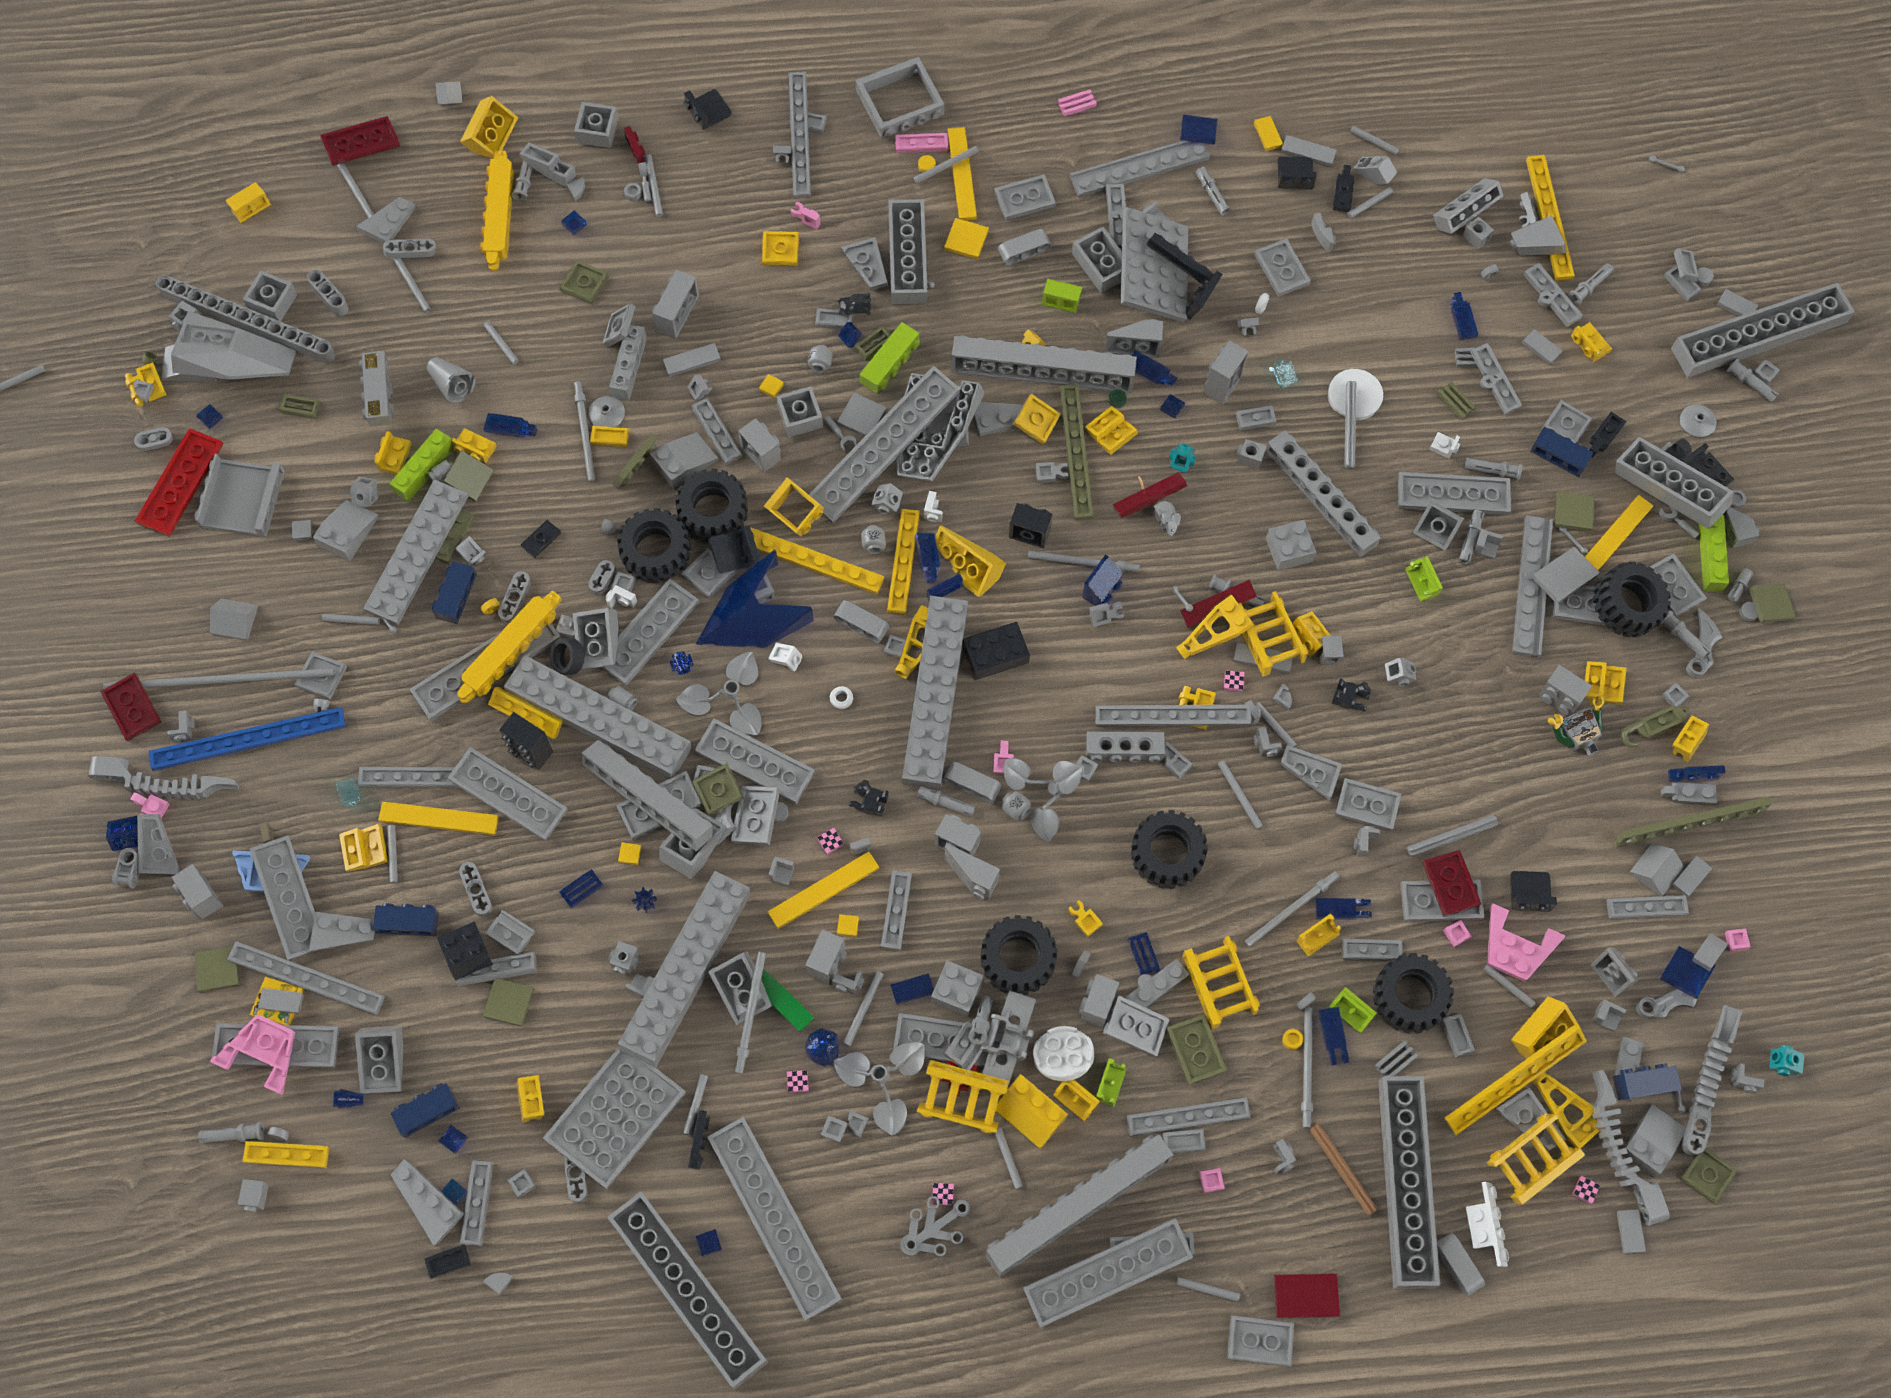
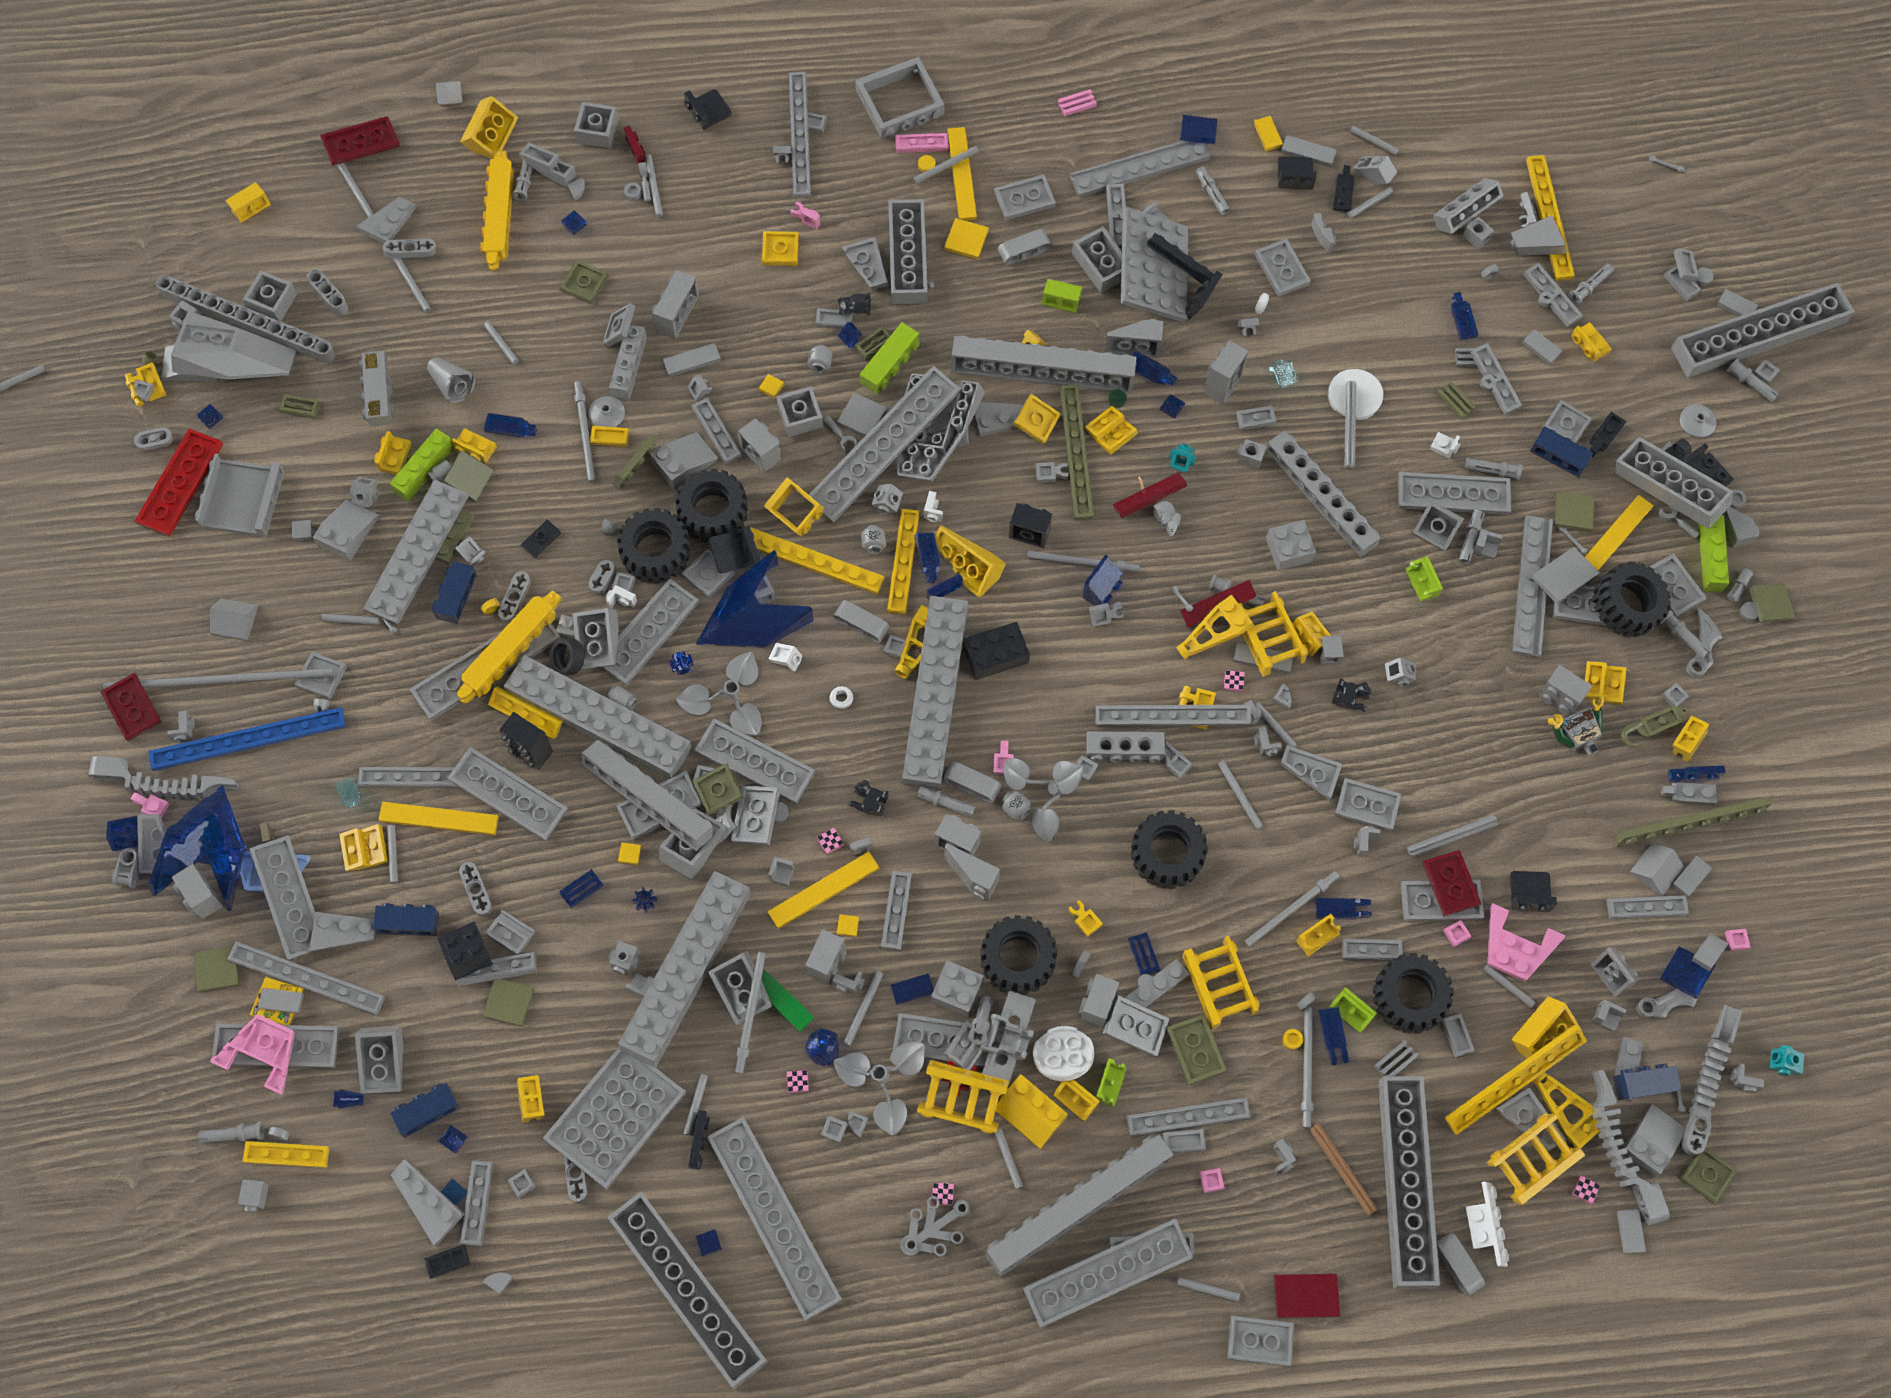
(203, 836): none -> clear blue windscreen

